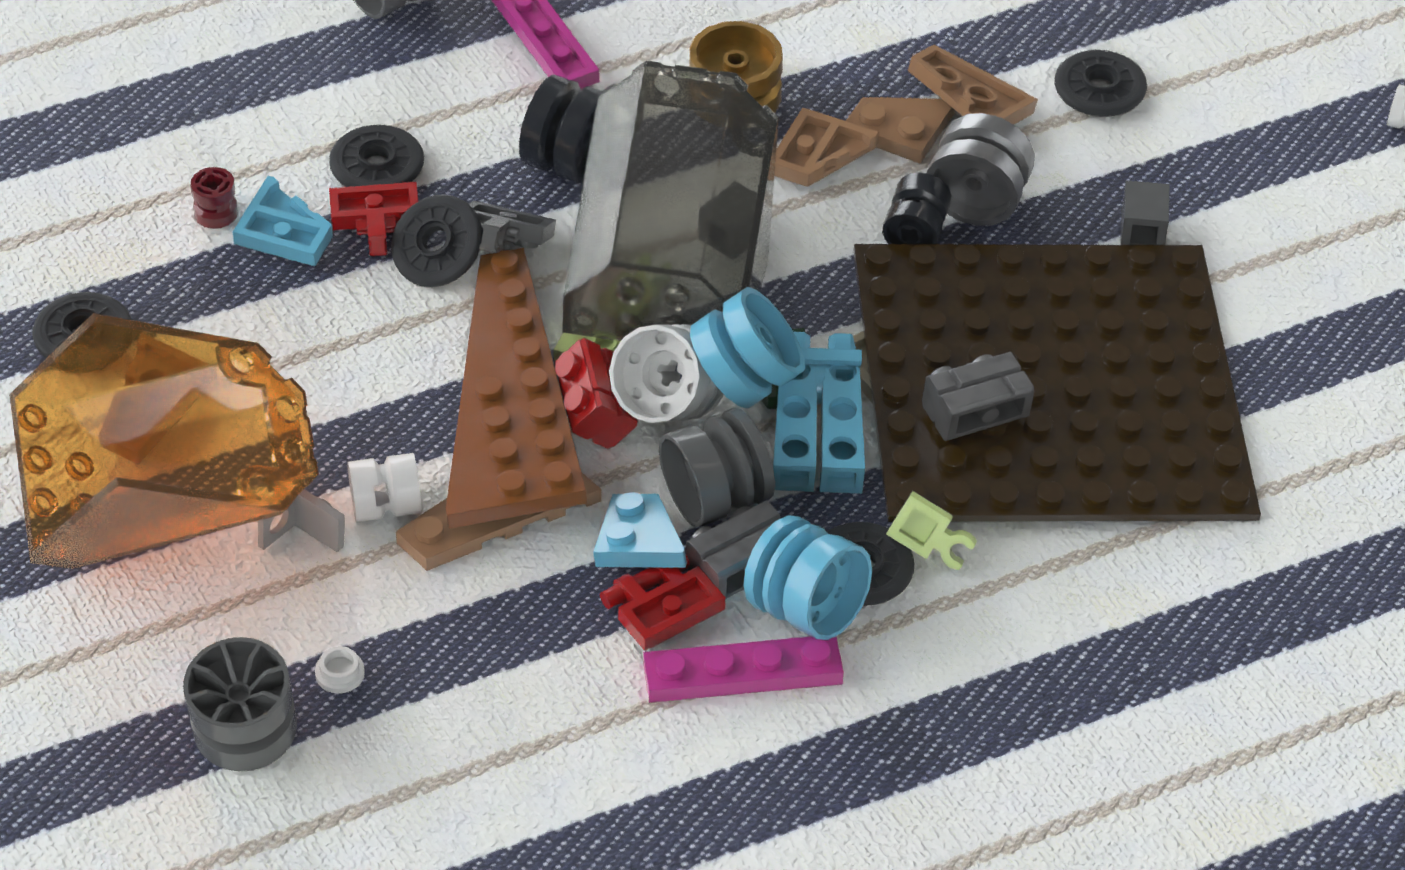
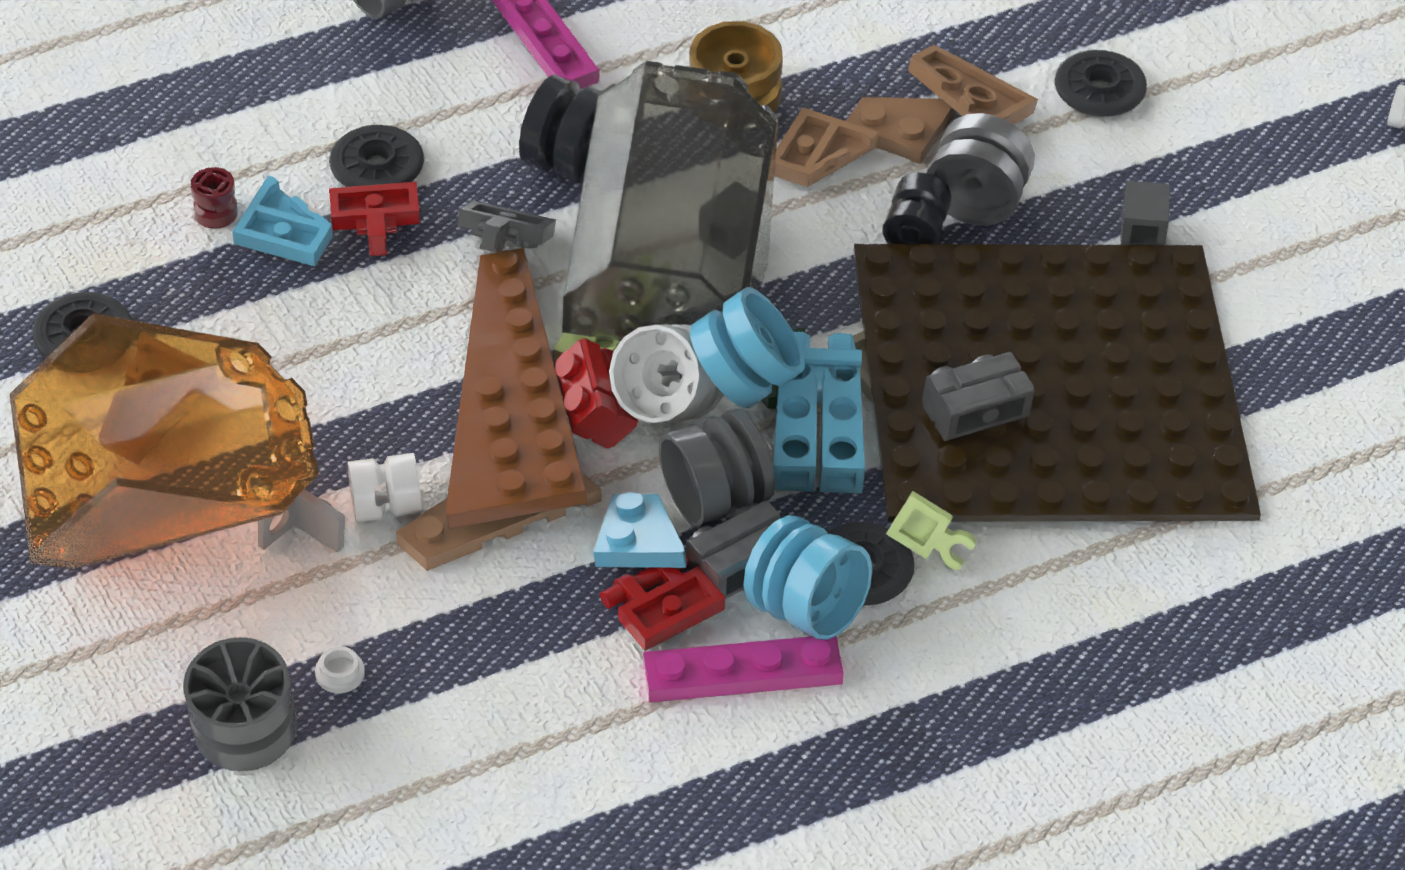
(453, 258): black wheel -> none

